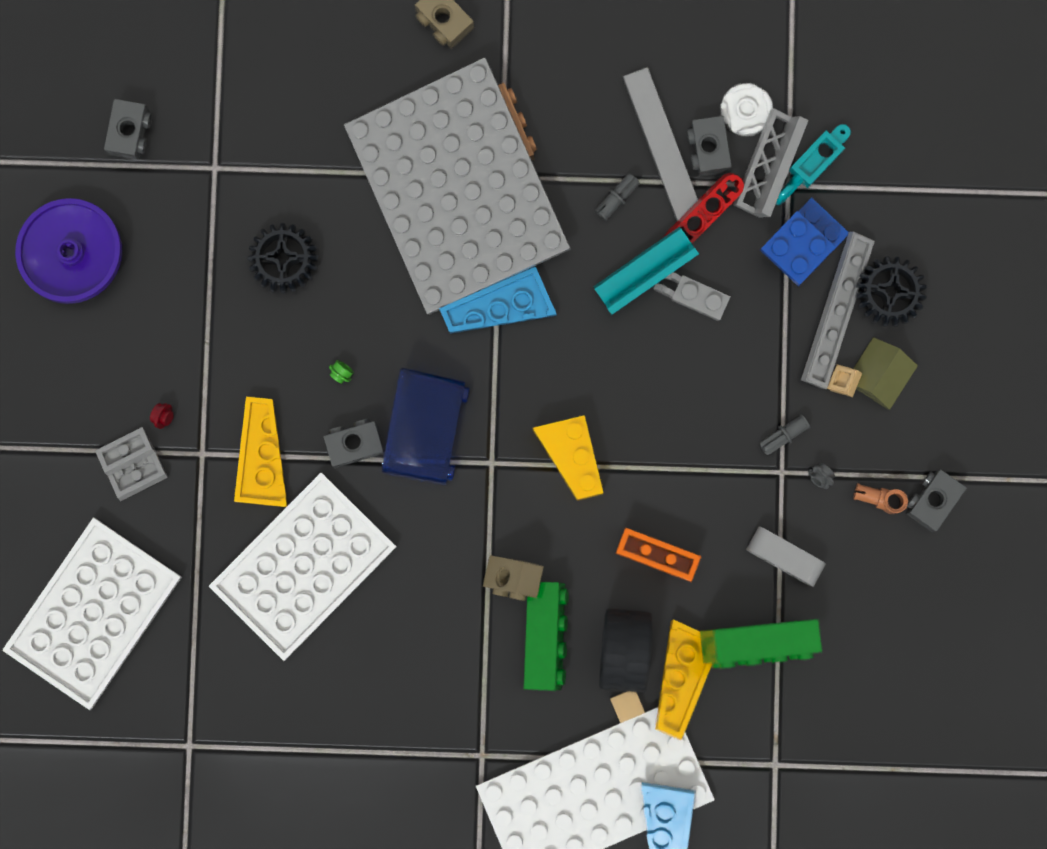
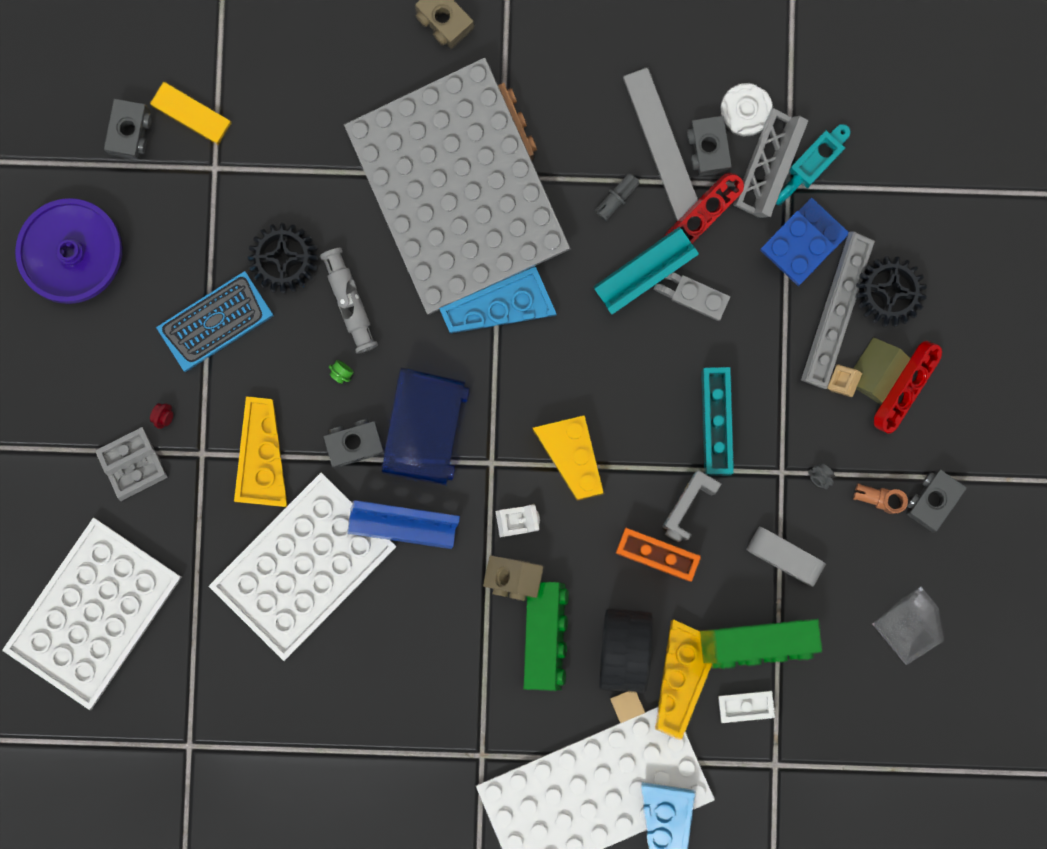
(190, 113): none -> yellow tile
(214, 321): none -> tile
(347, 296): none -> light grey piece
(402, 524): none -> blue fence
(517, 520): none -> white bracket
(697, 481): none -> light grey panel
(717, 421): none -> teal brick
(746, 706): none -> white plate
(784, 434): dark grey axle -> none
(910, 389): none -> red beam
(911, 626): none -> clear slope

